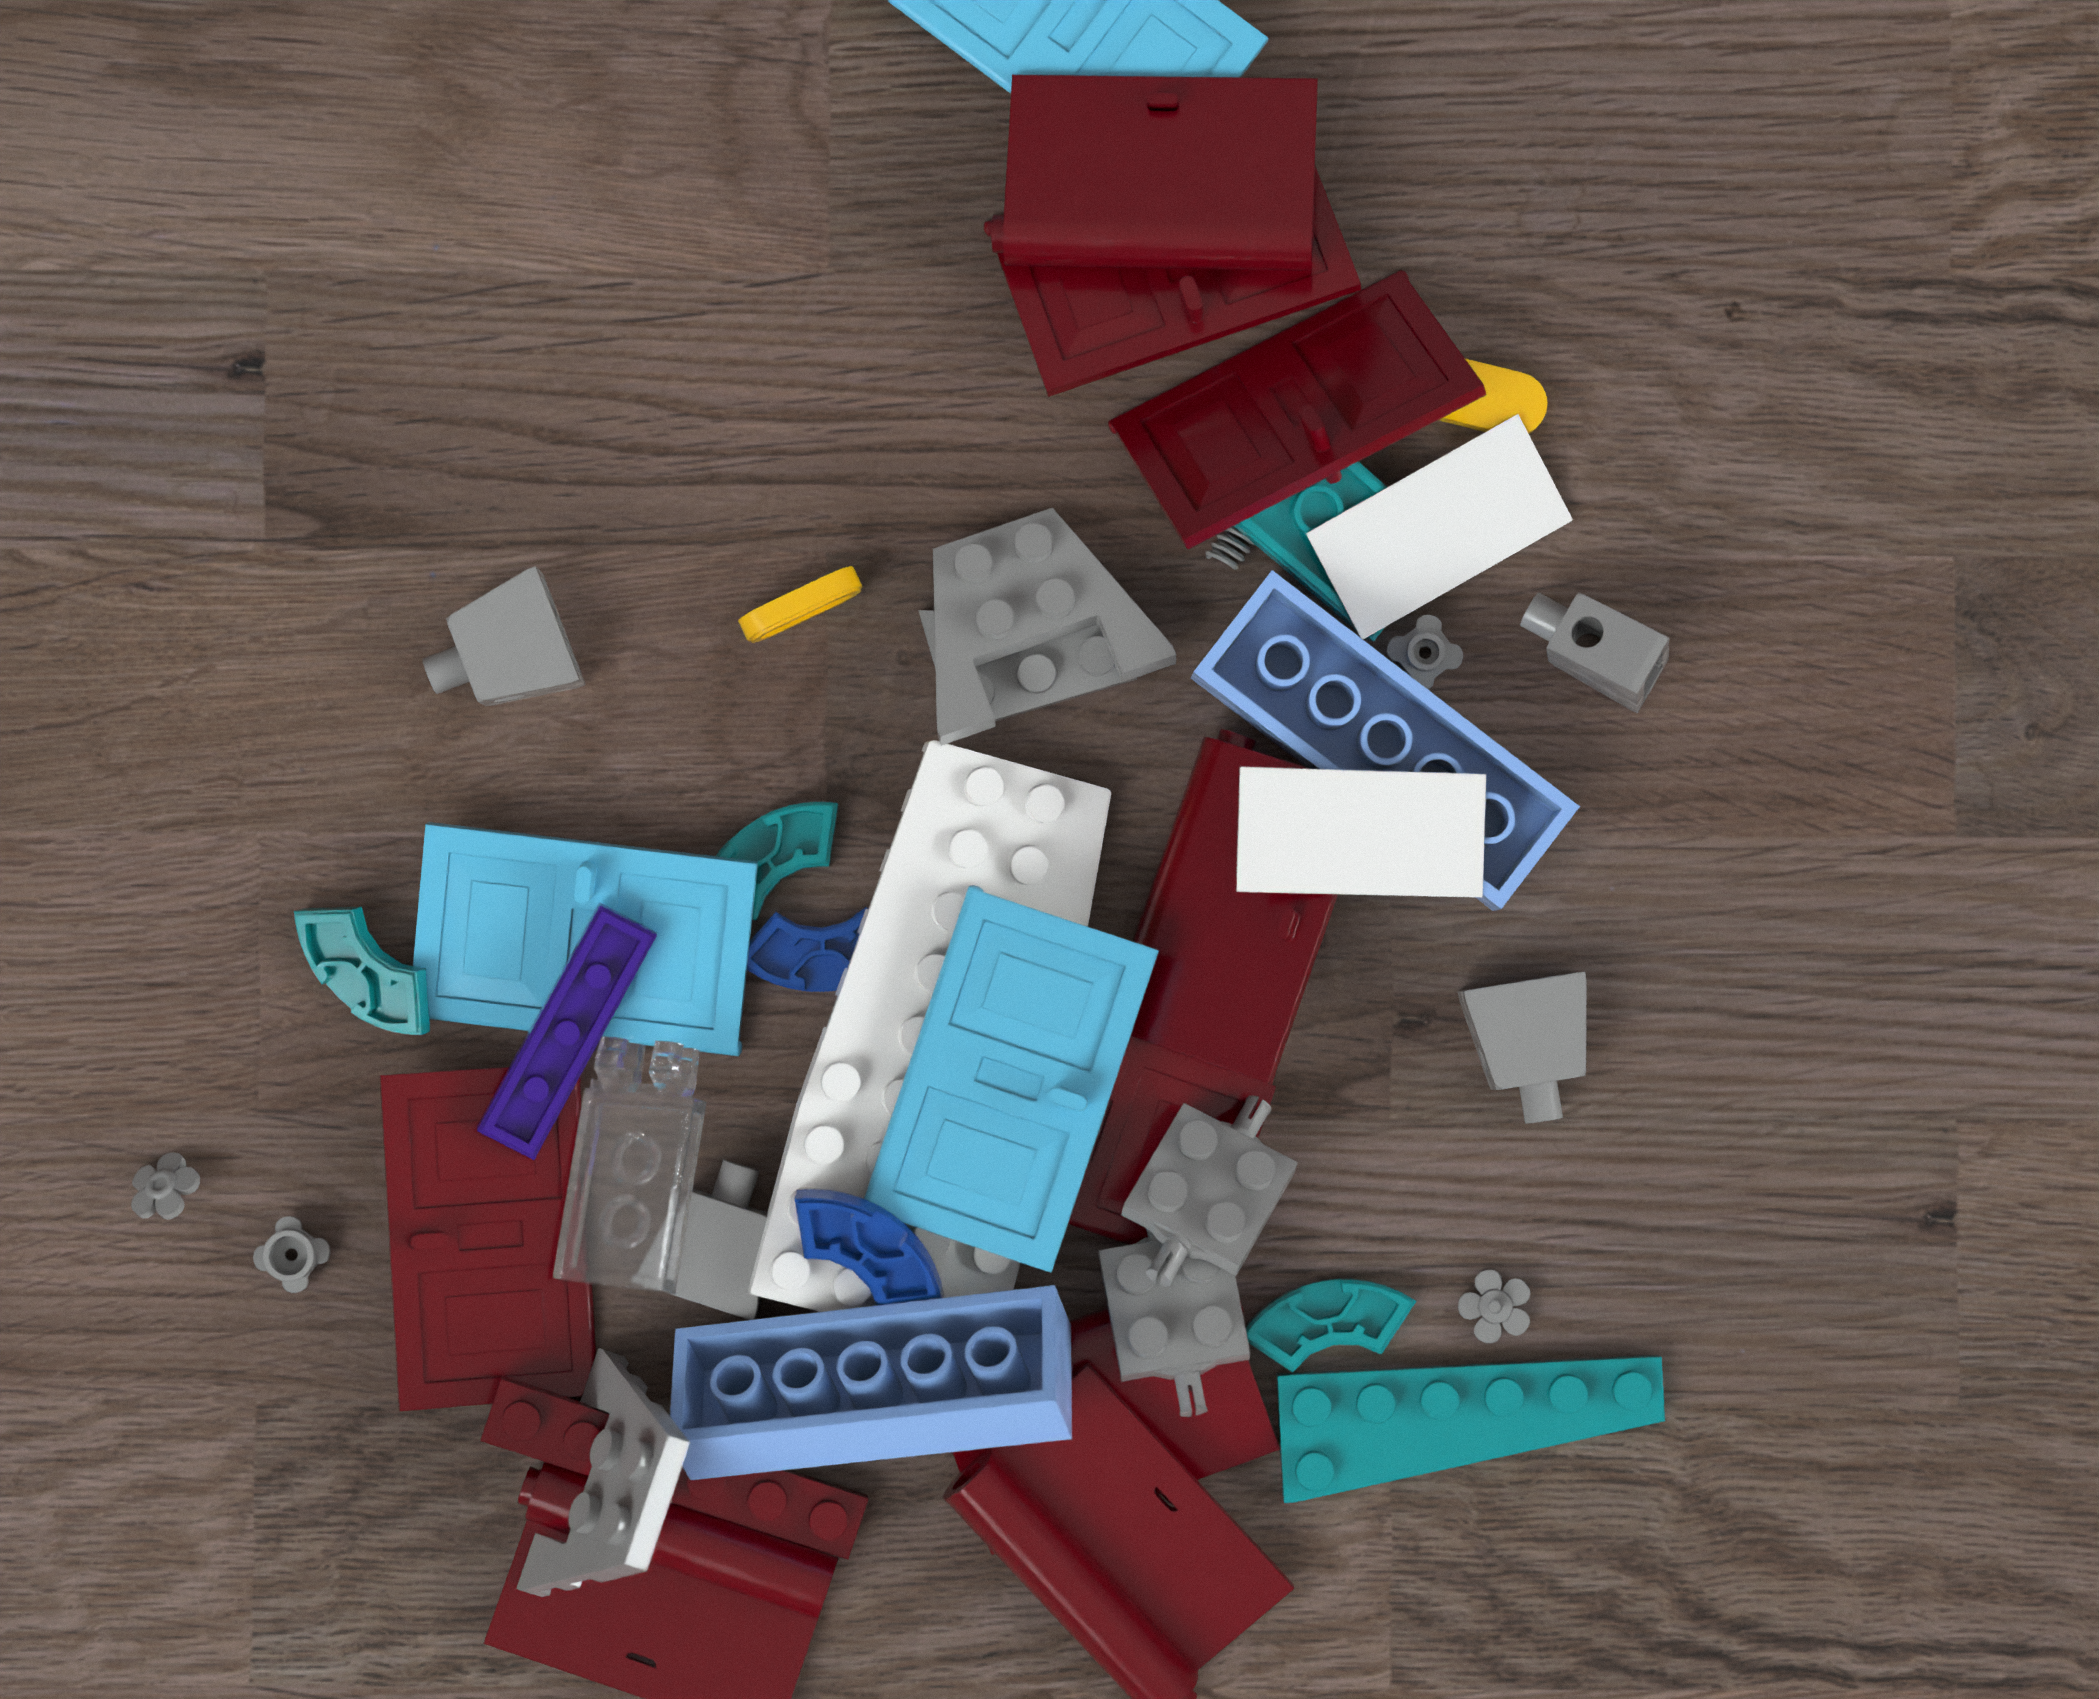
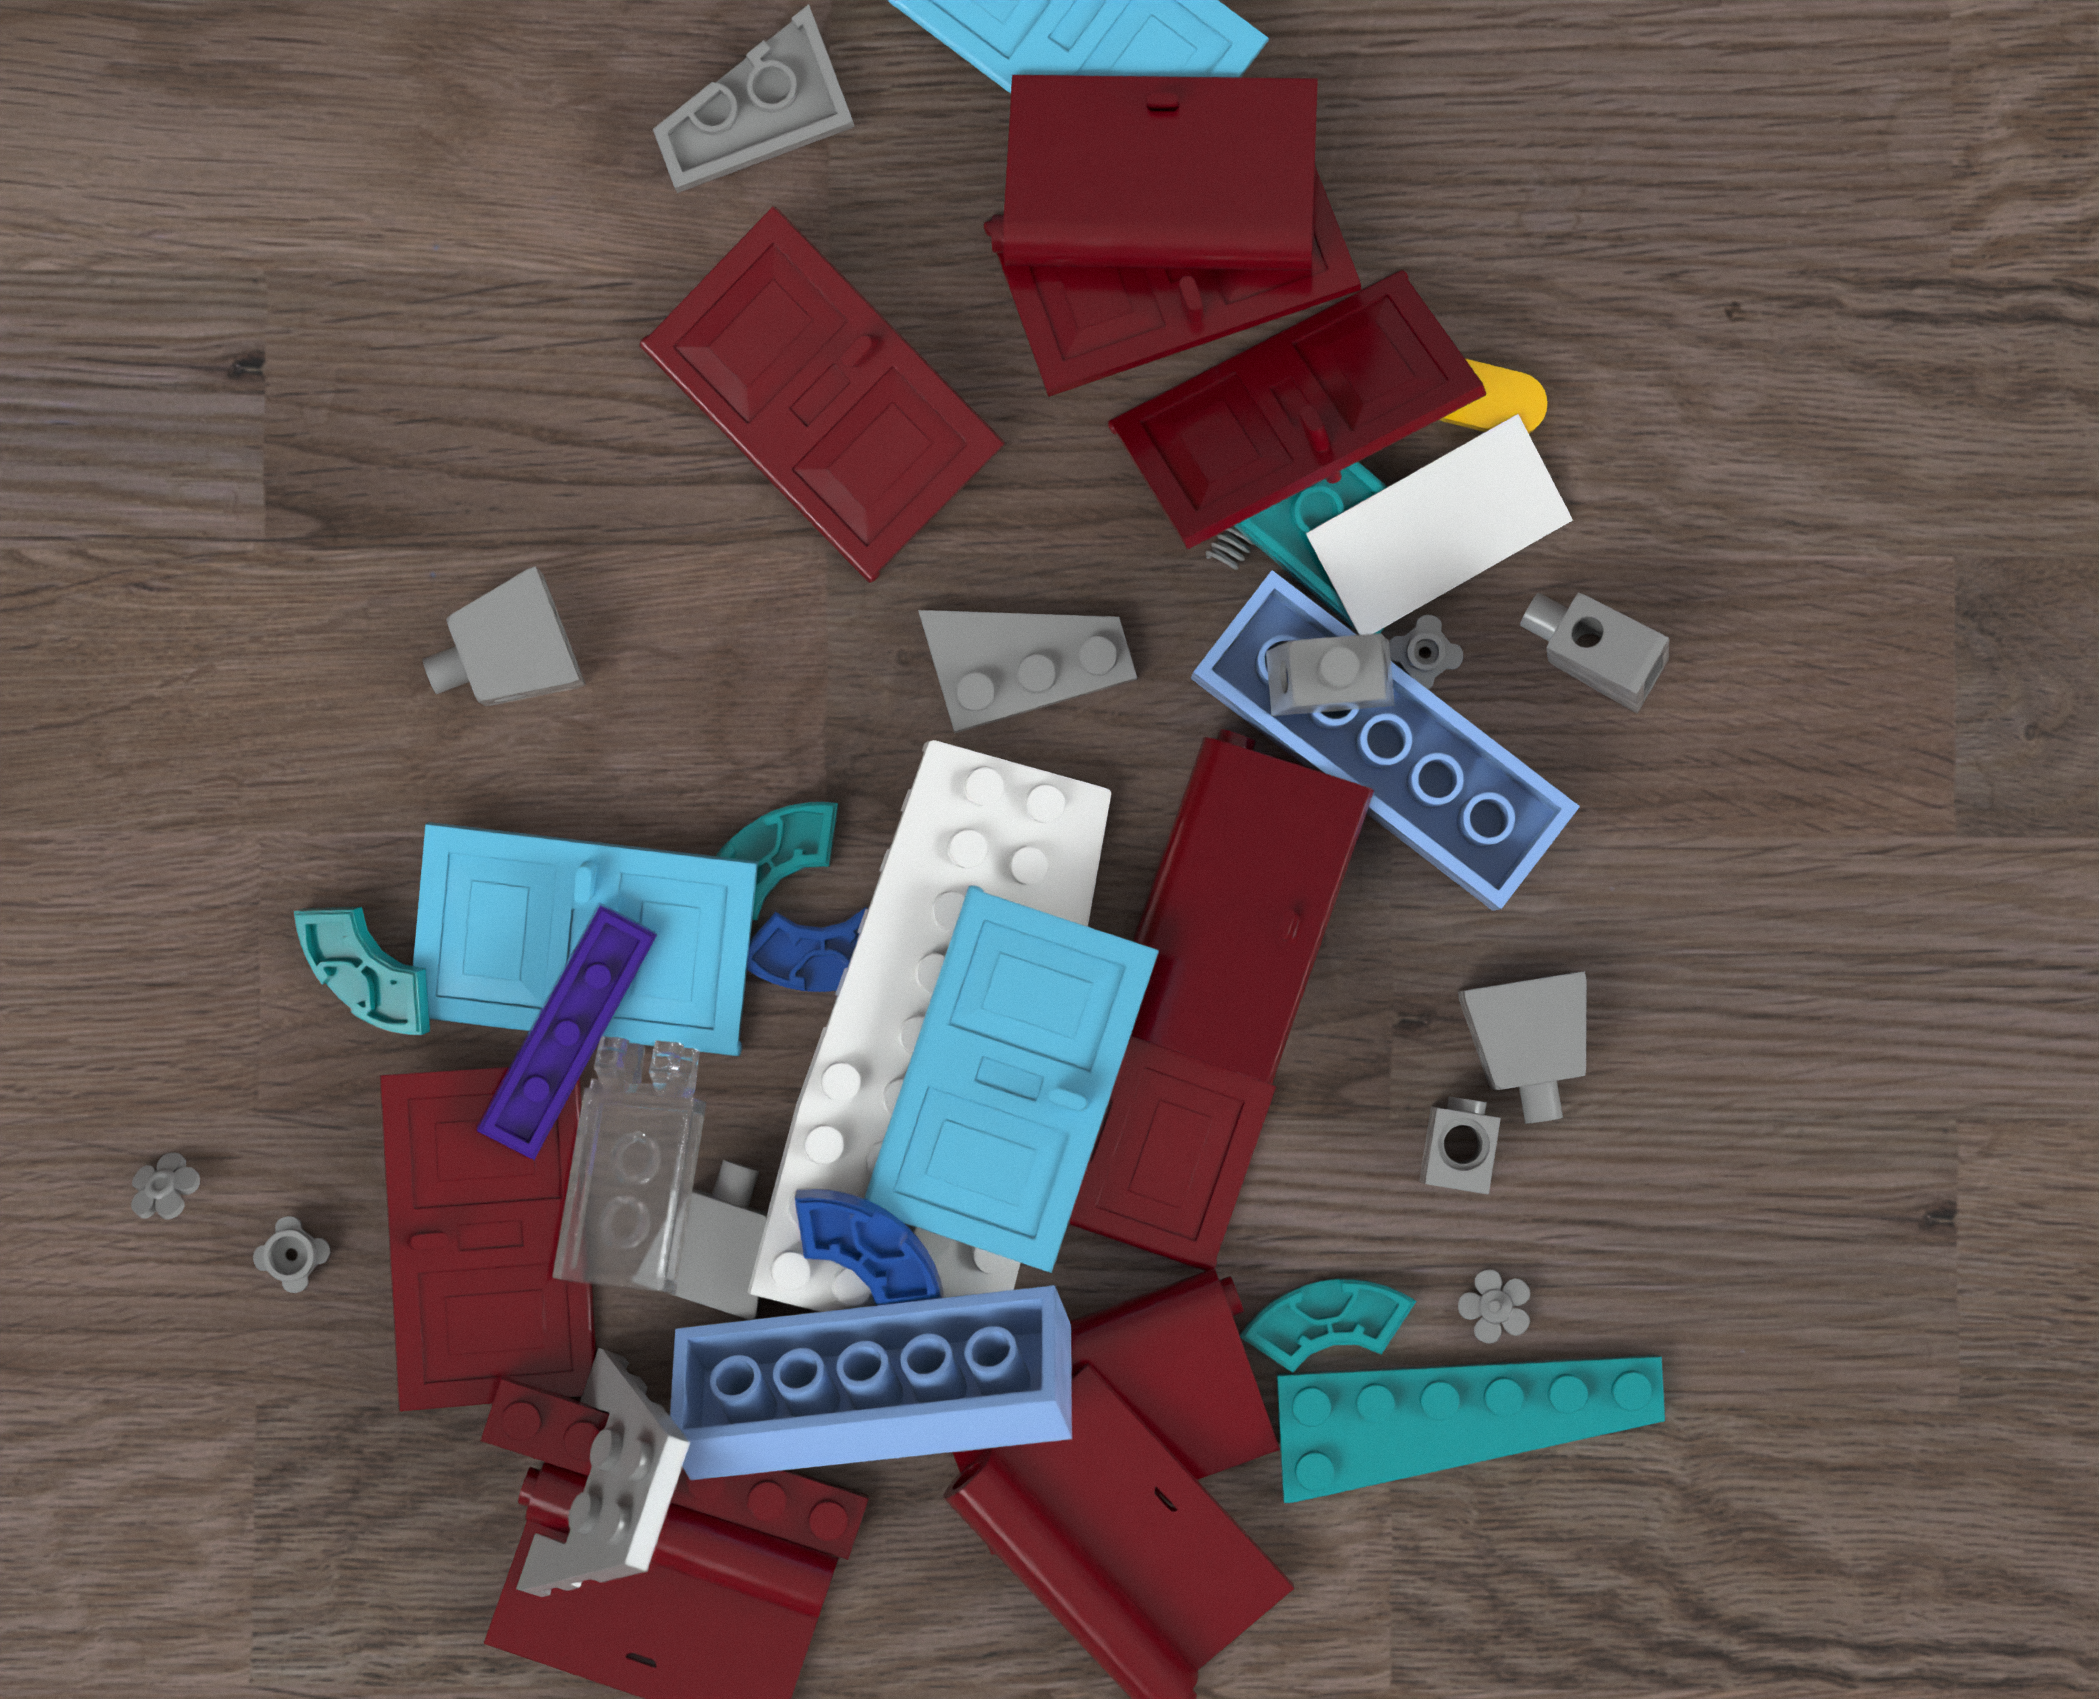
(758, 110): none -> light grey wing
(800, 604): yellow tile -> none
(822, 394): none -> dark red door
(1019, 591): light grey wing -> none
(1174, 1328): light grey plate -> none
(1209, 1189): light grey plate -> none
(1330, 674): none -> light grey torso
(1361, 832): white sticker -> none
(1469, 1175): none -> light grey brick

